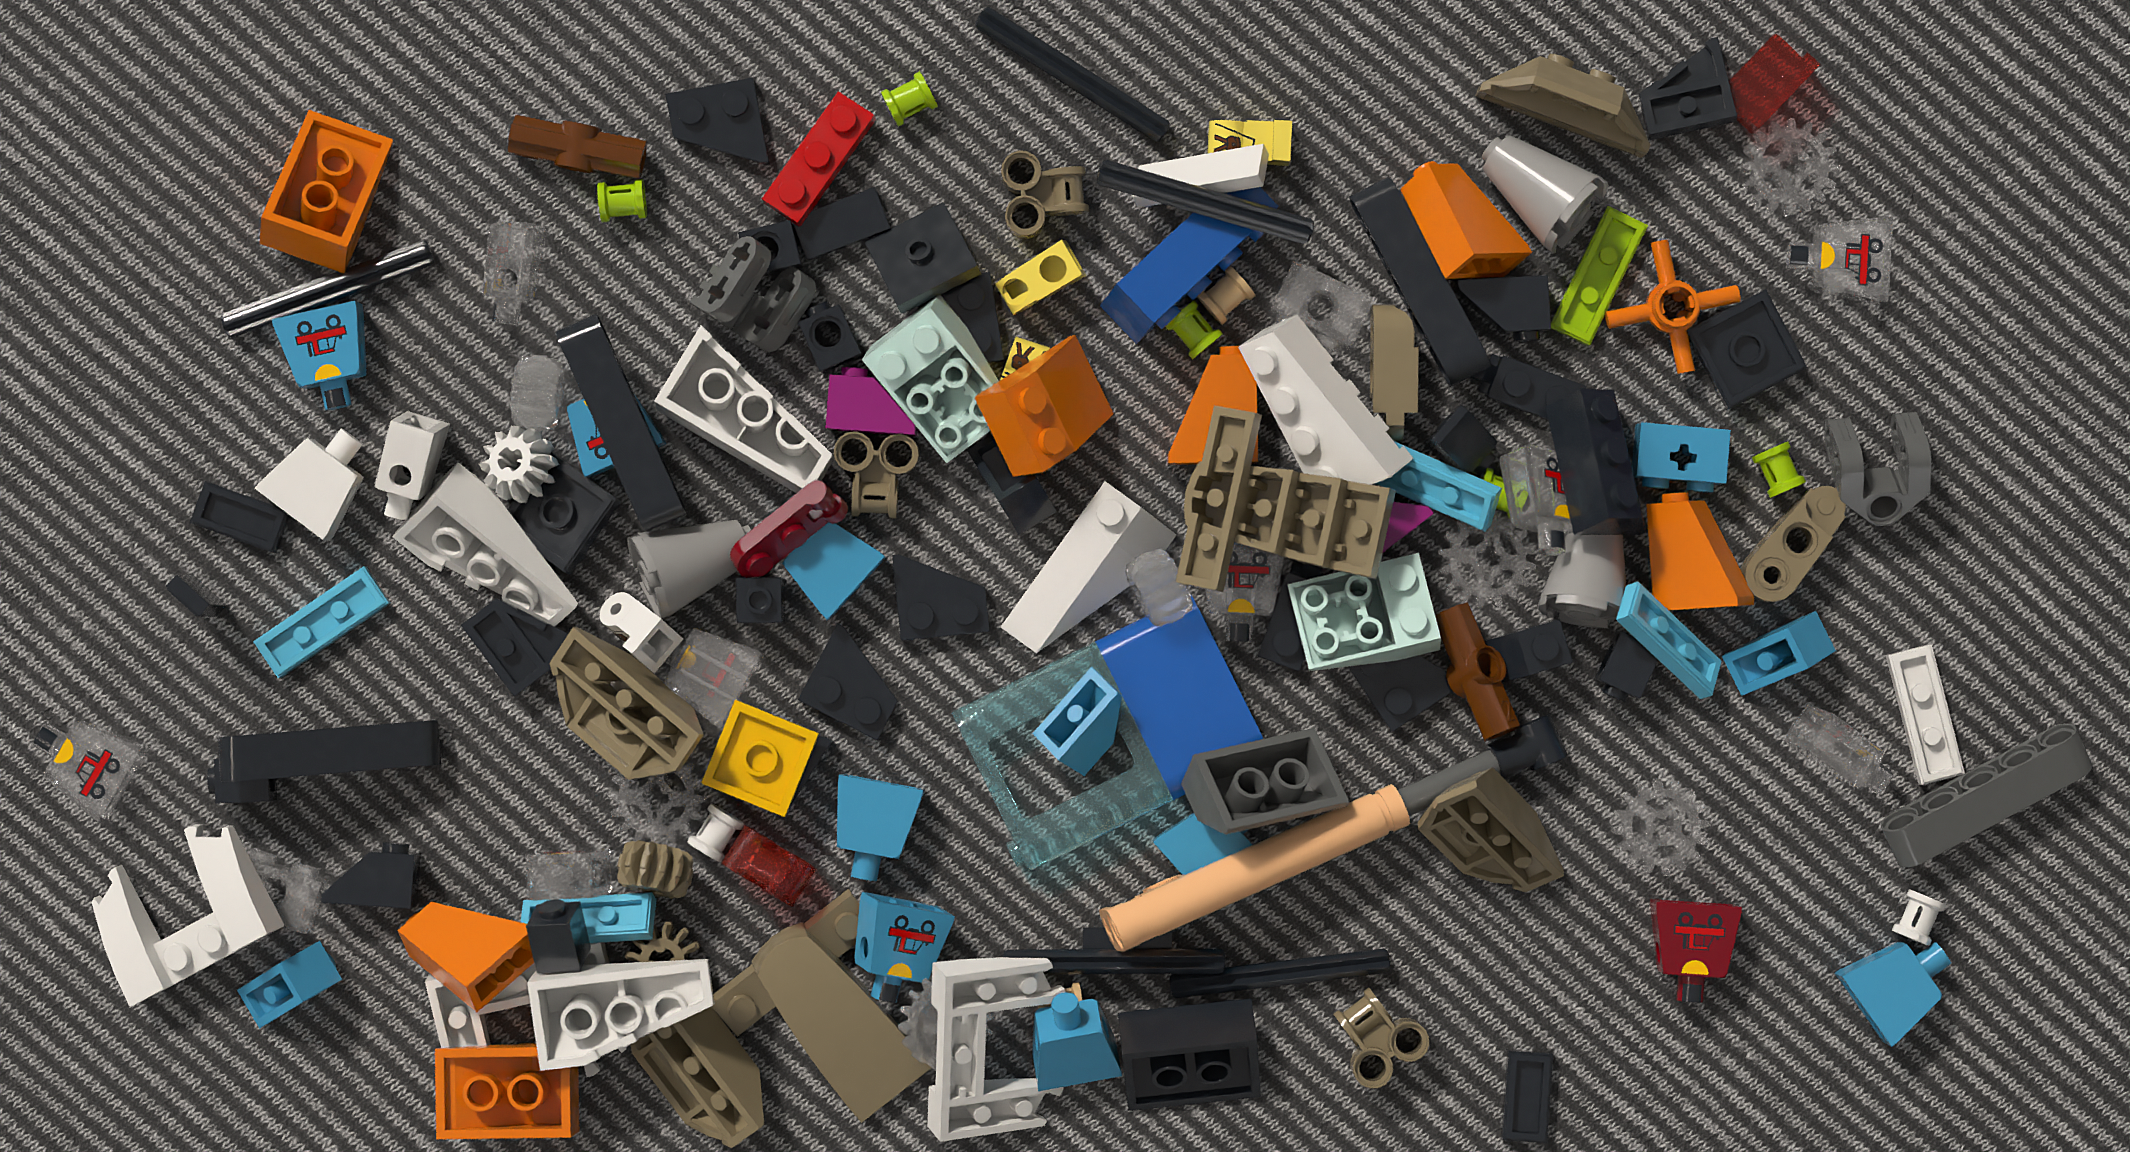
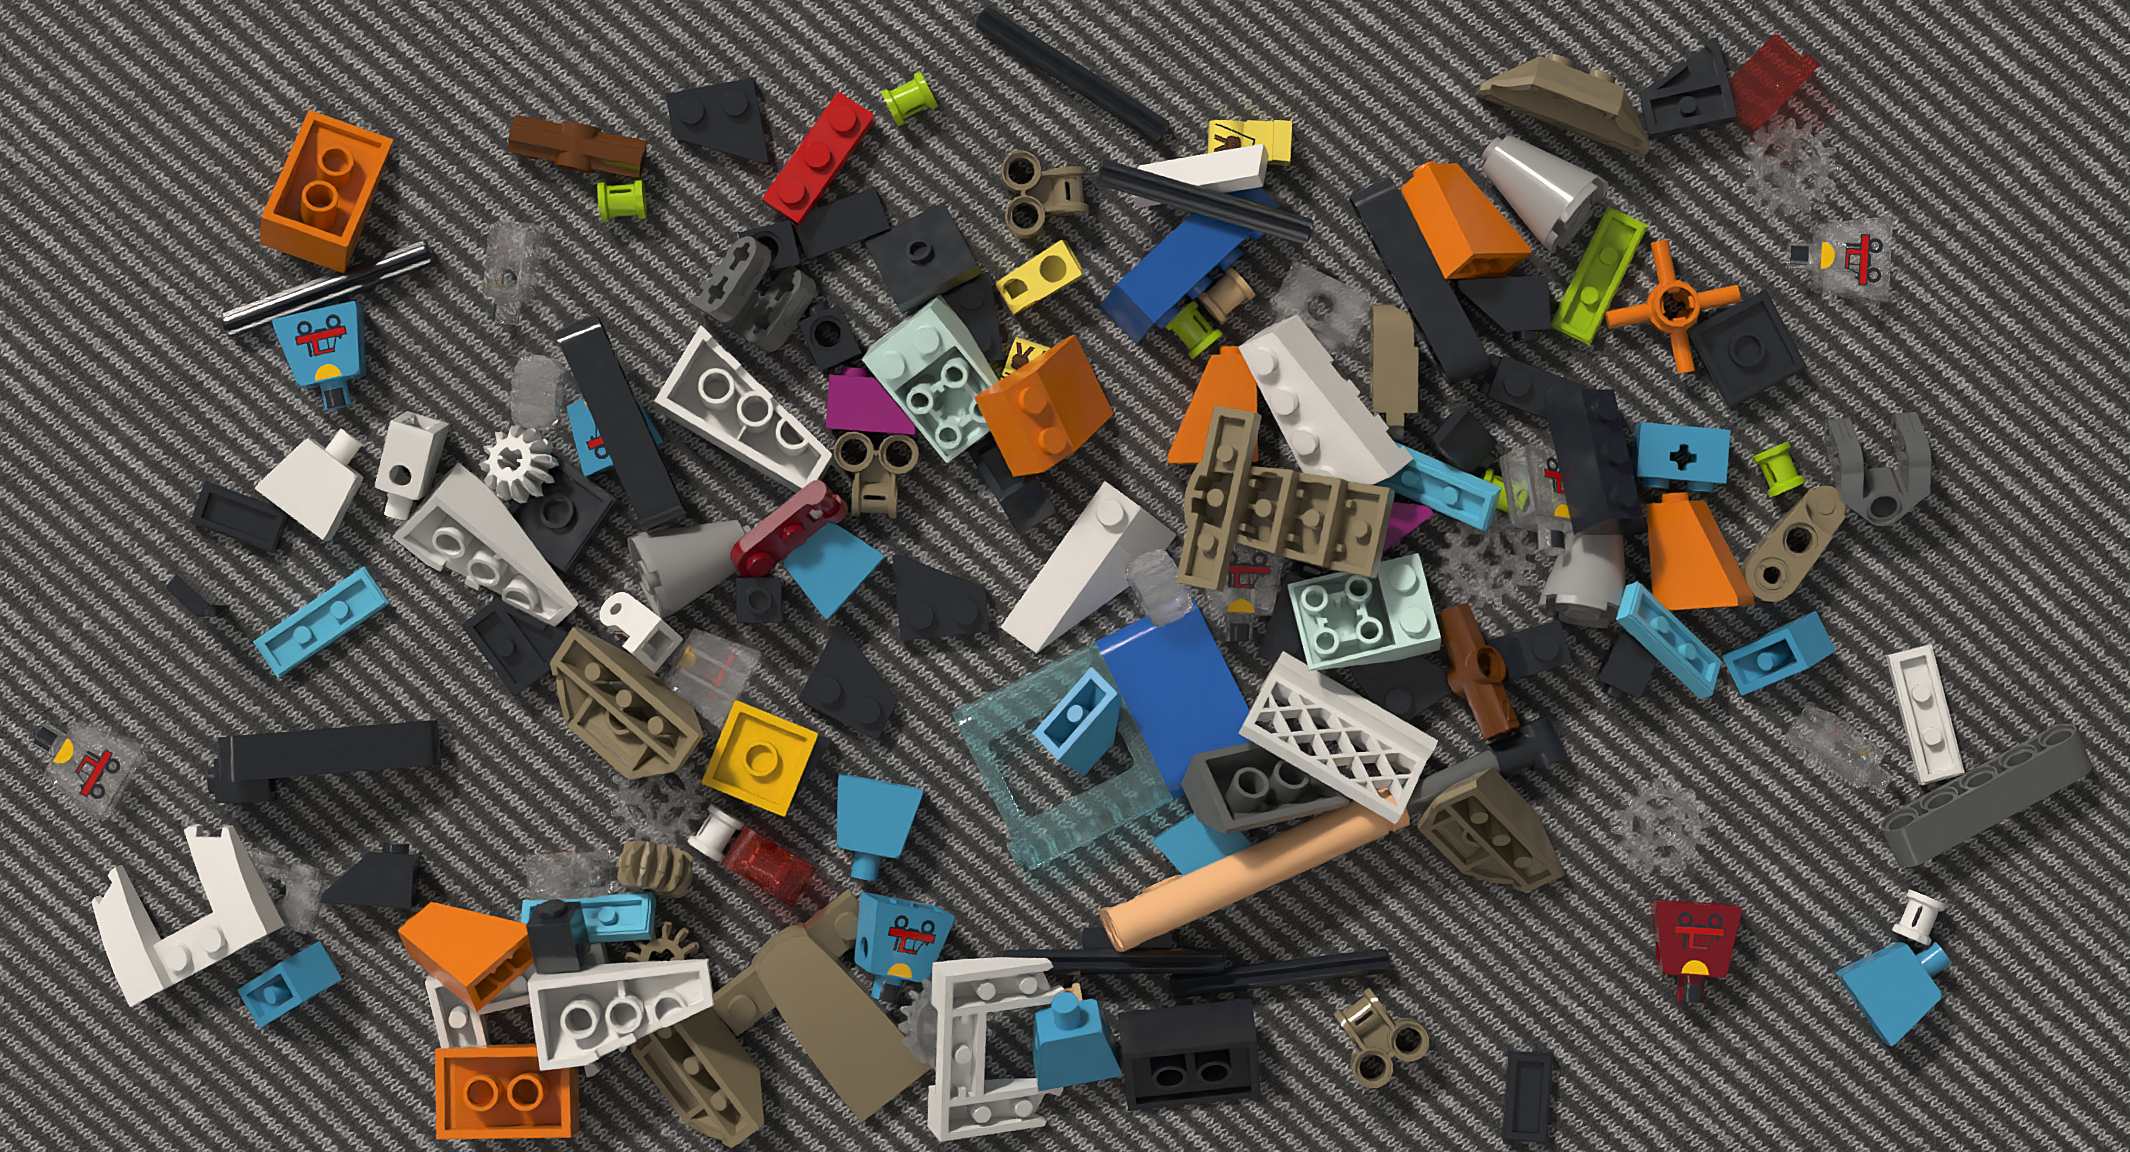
(1347, 720): none -> white fence

